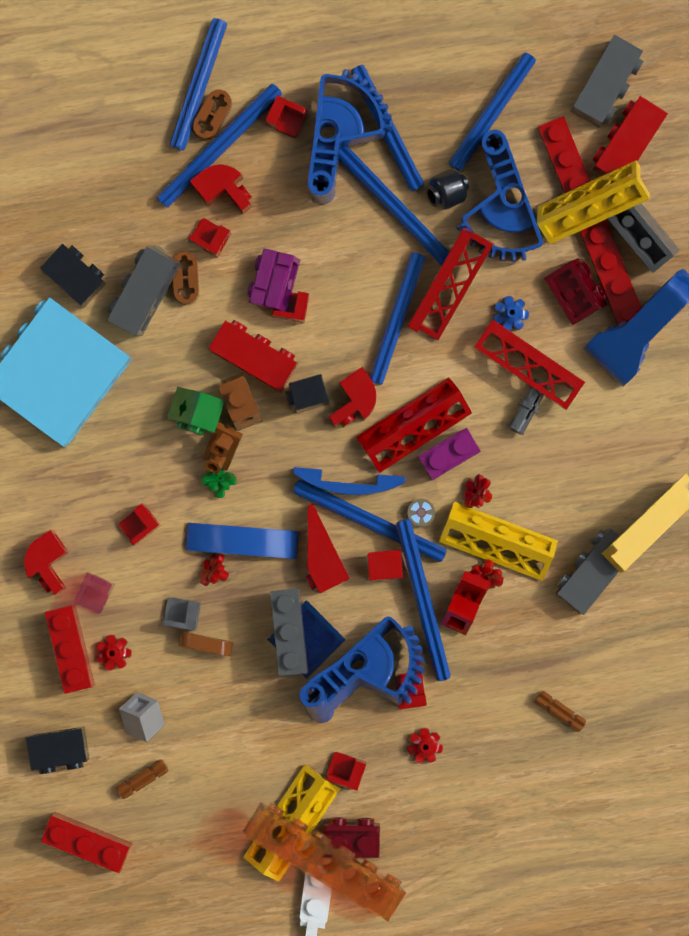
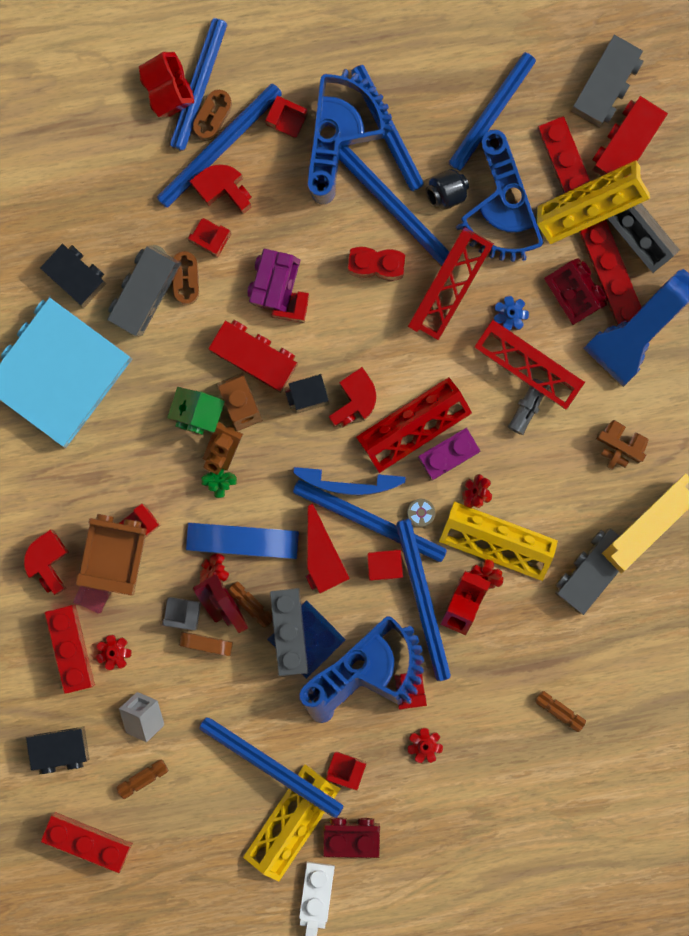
(112, 555): none -> dark orange panel
(166, 84): none -> red brick
(219, 603): none -> dark red bracket
(250, 604): none -> dark orange axle
(271, 767): none -> blue axle
(381, 902): clear orange brick -> none
(385, 264): none -> red brick
(397, 318): blue axle -> none
(633, 450): none -> dark orange hips

